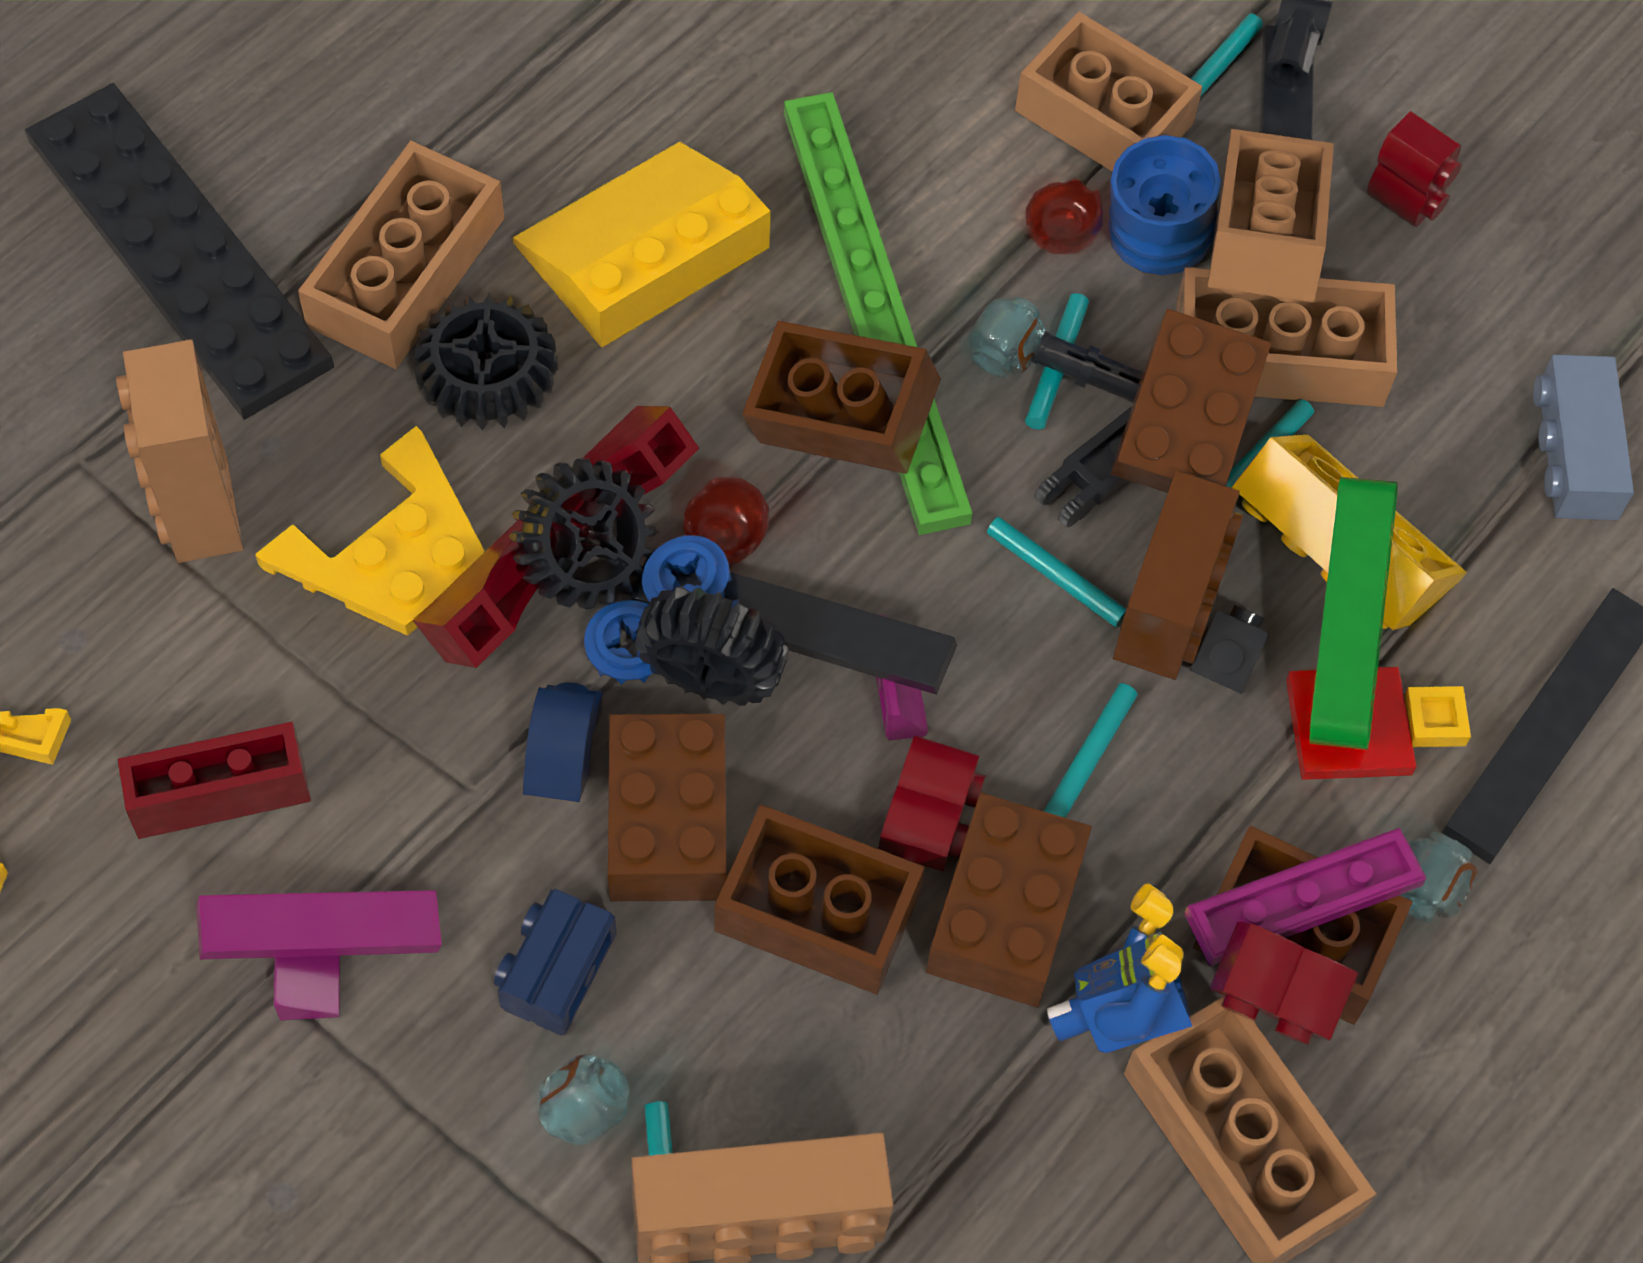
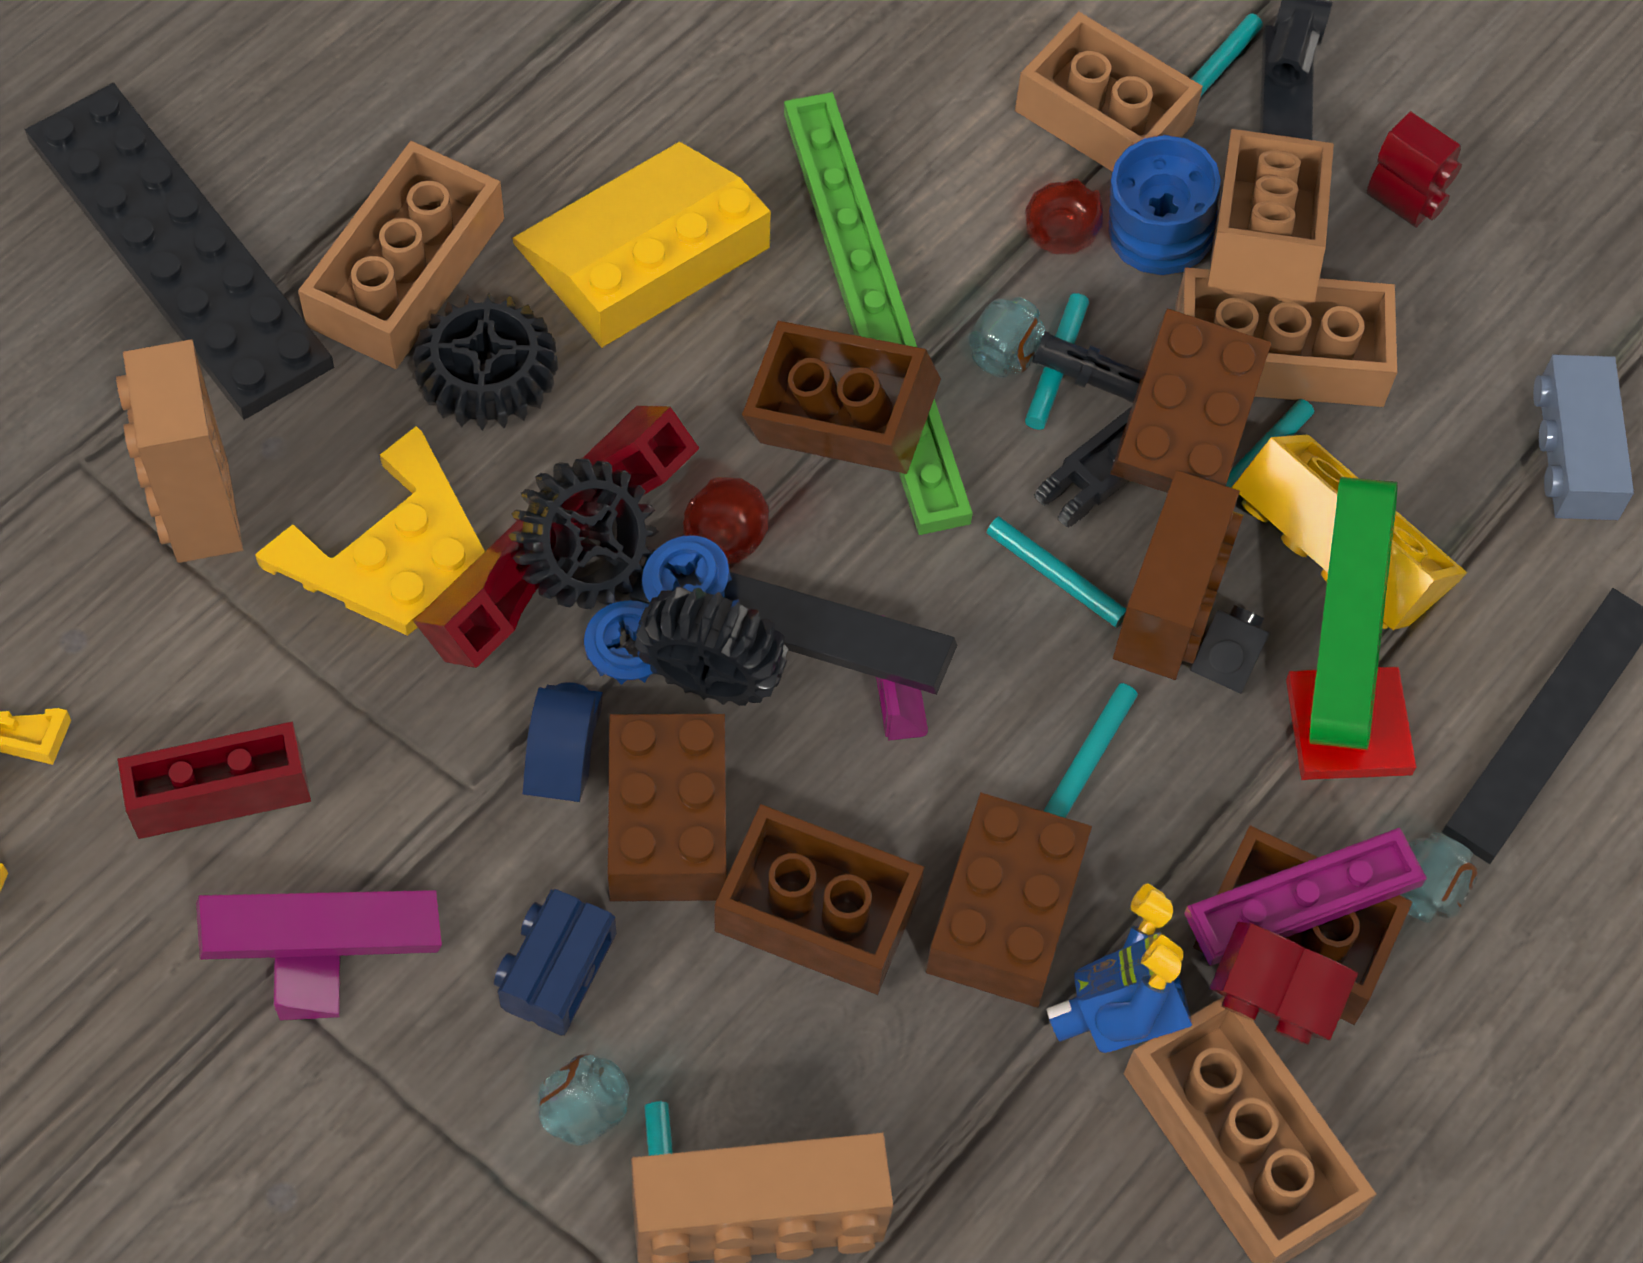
(930, 803): dark red brick -> none
(1437, 716): yellow plate -> none

